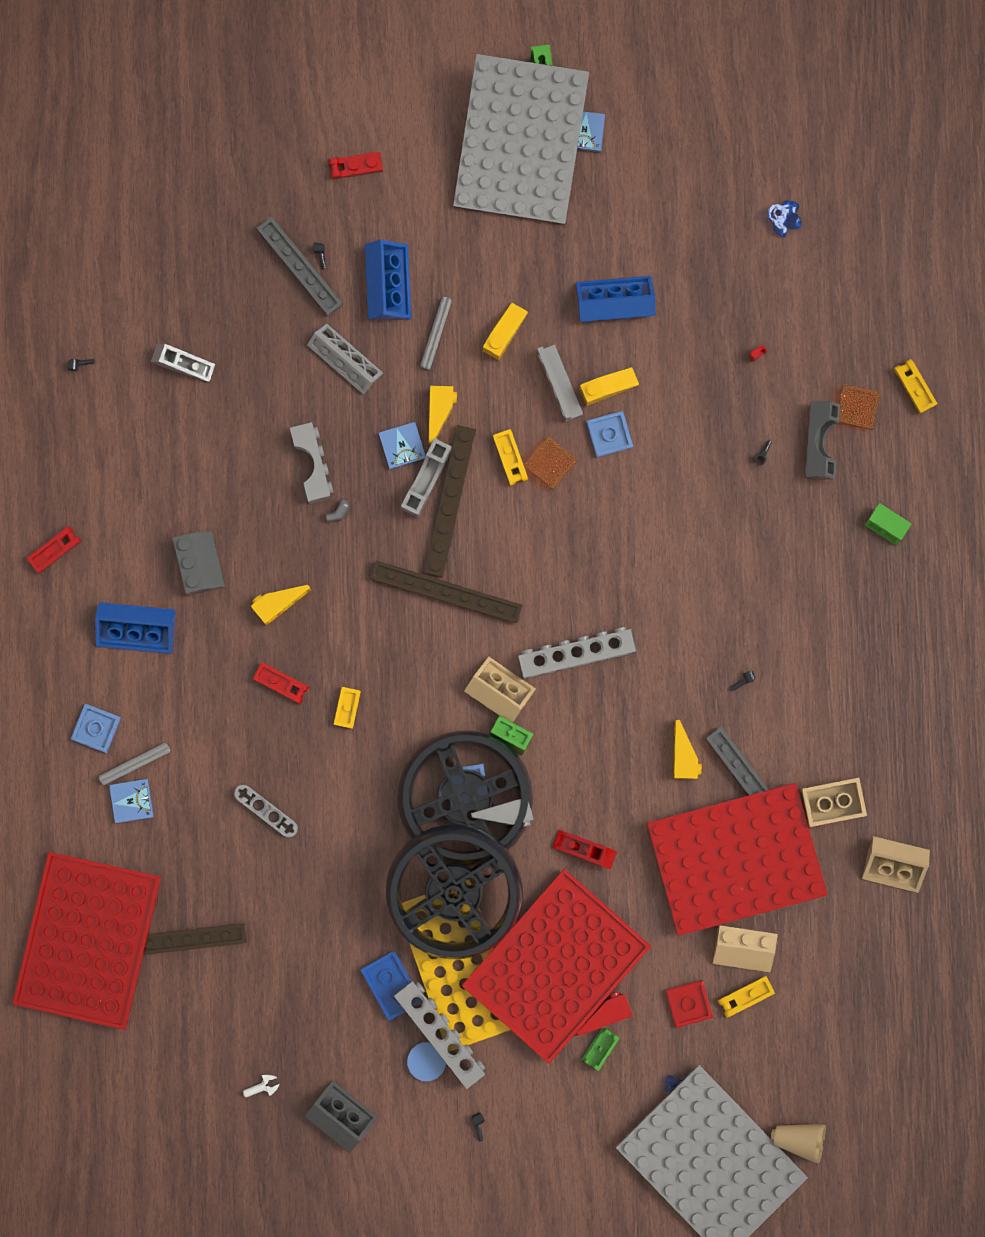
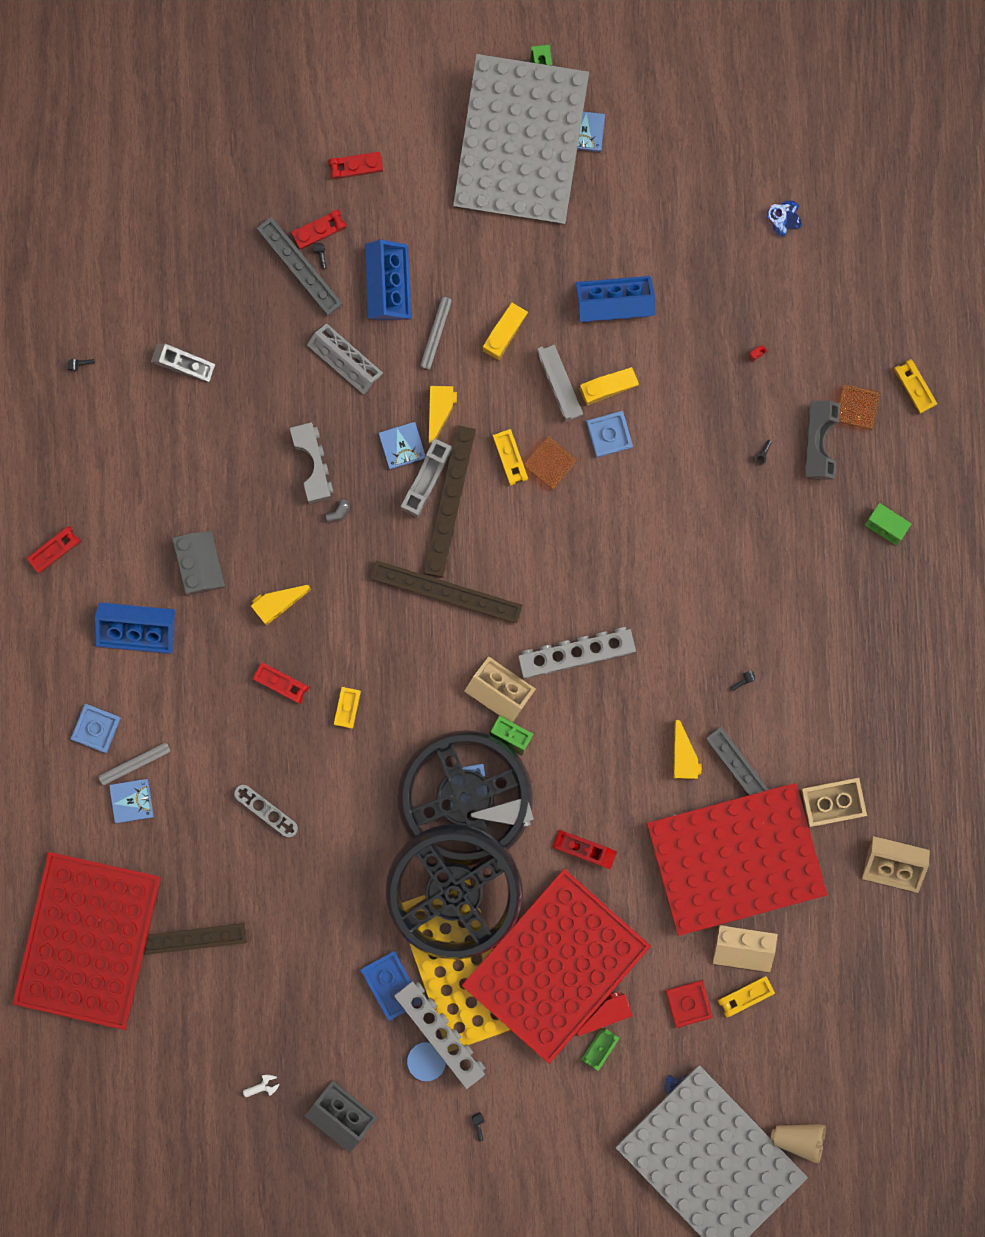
(318, 230): none -> red plate

